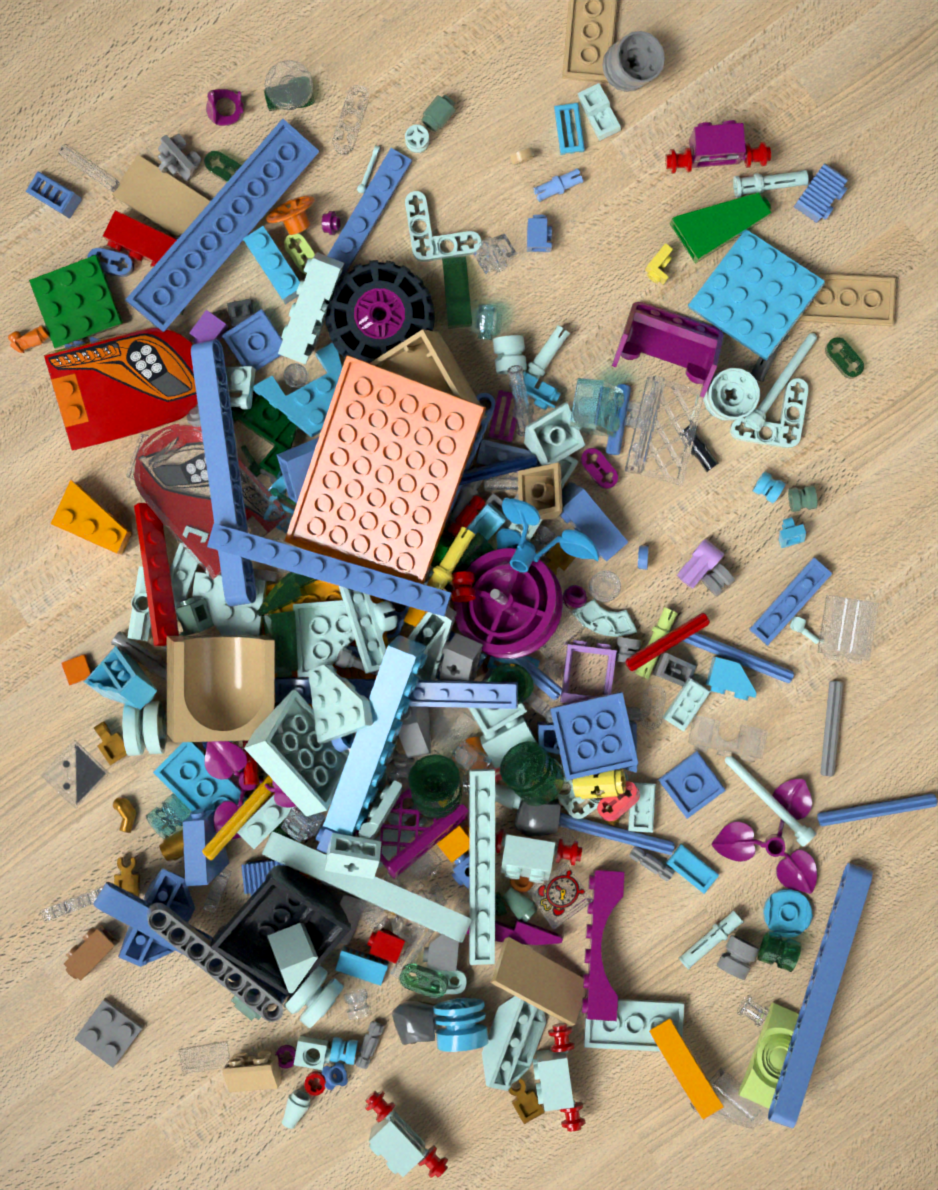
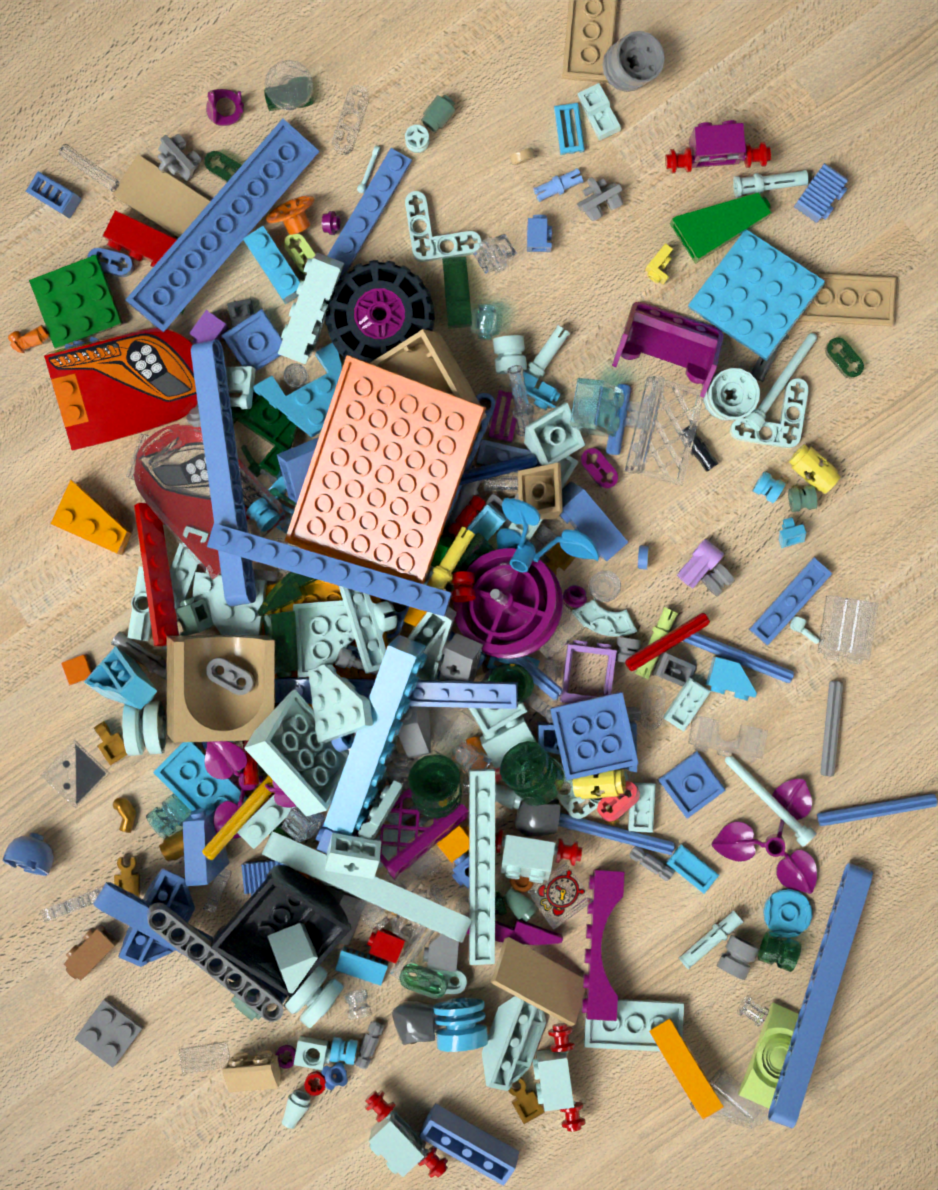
(30, 854): none -> medium blue cylinder
(230, 677): none -> light grey plate
(262, 514): none -> medium azure wheel
(469, 1144): none -> medium blue brick
(609, 193): none -> light grey hips
(807, 460): none -> light yellow piece

